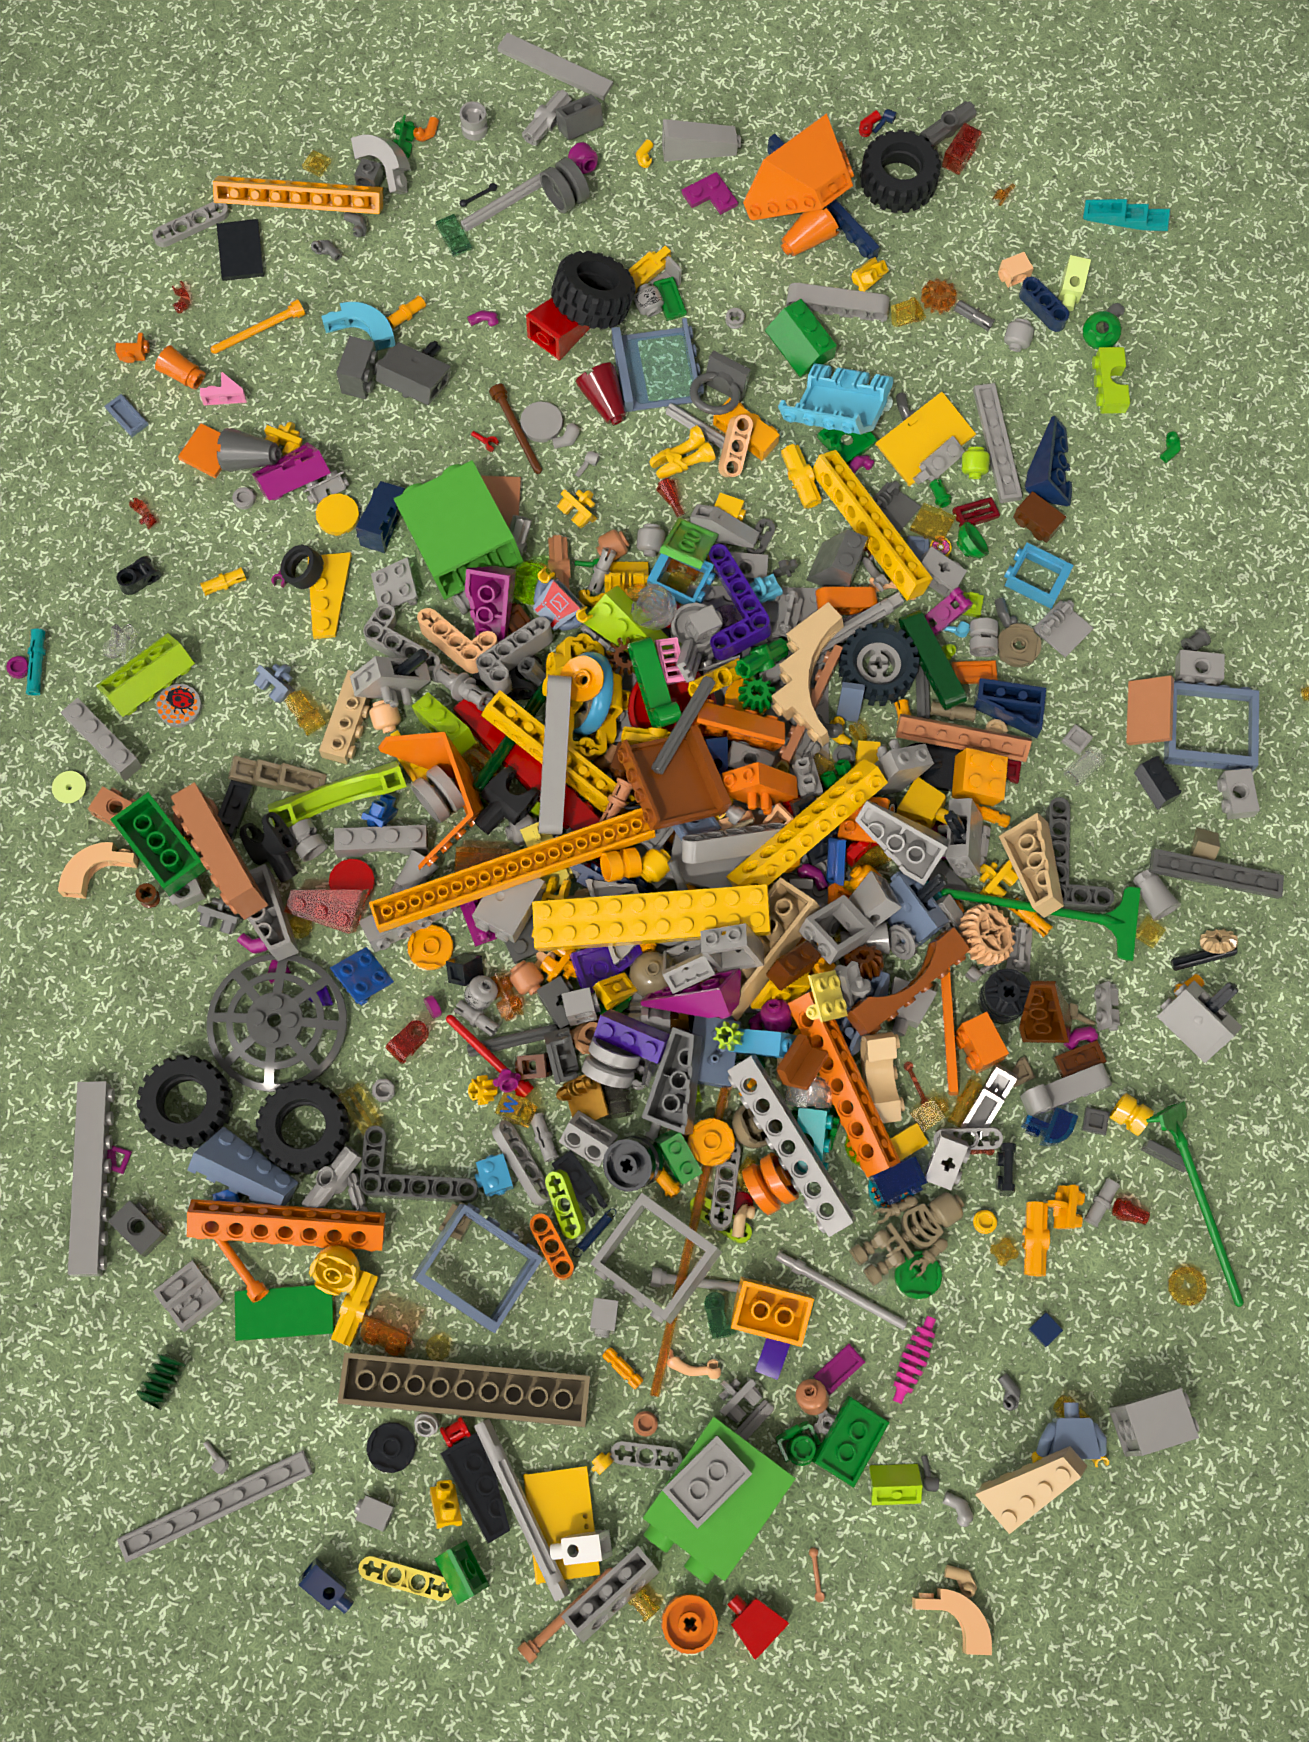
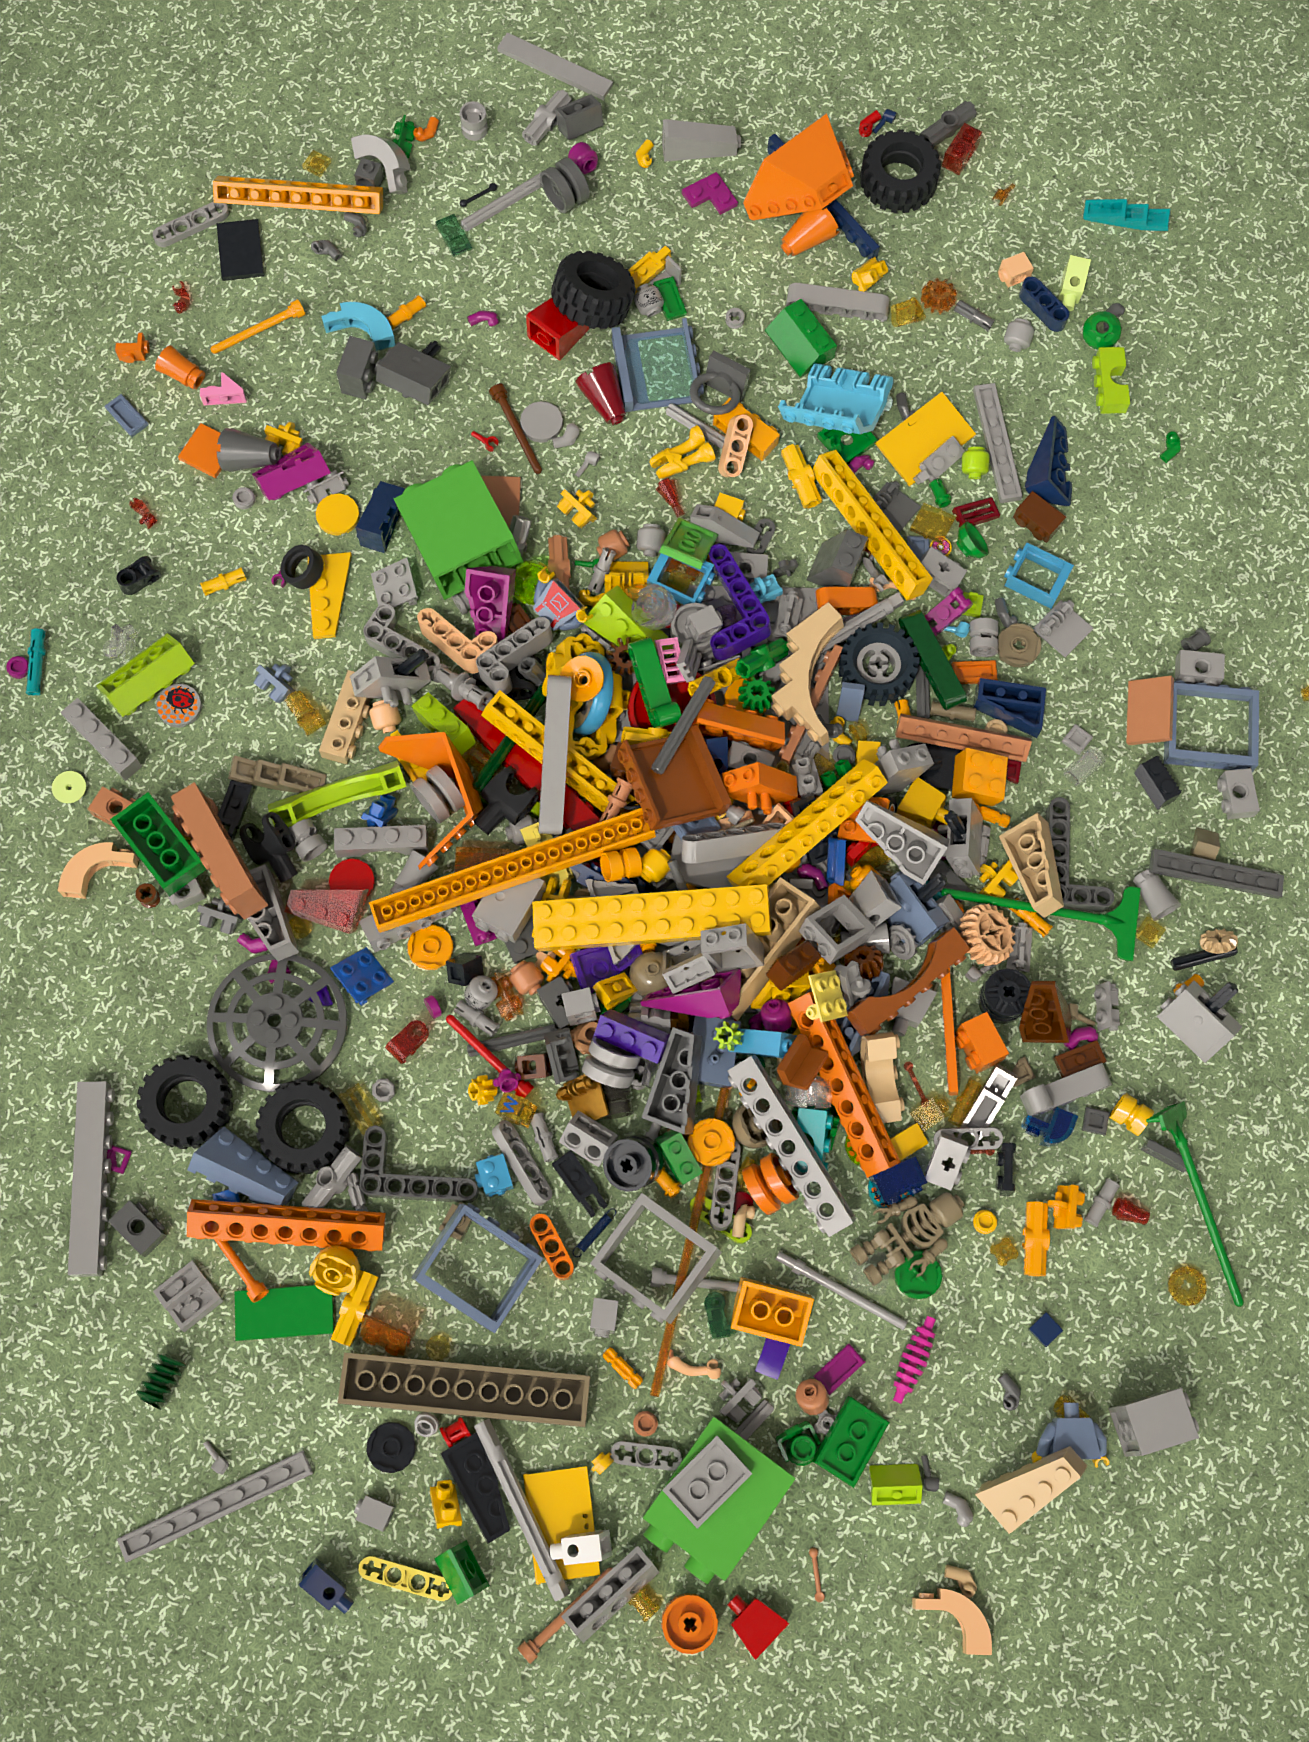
(569, 1194): lime beam -> none

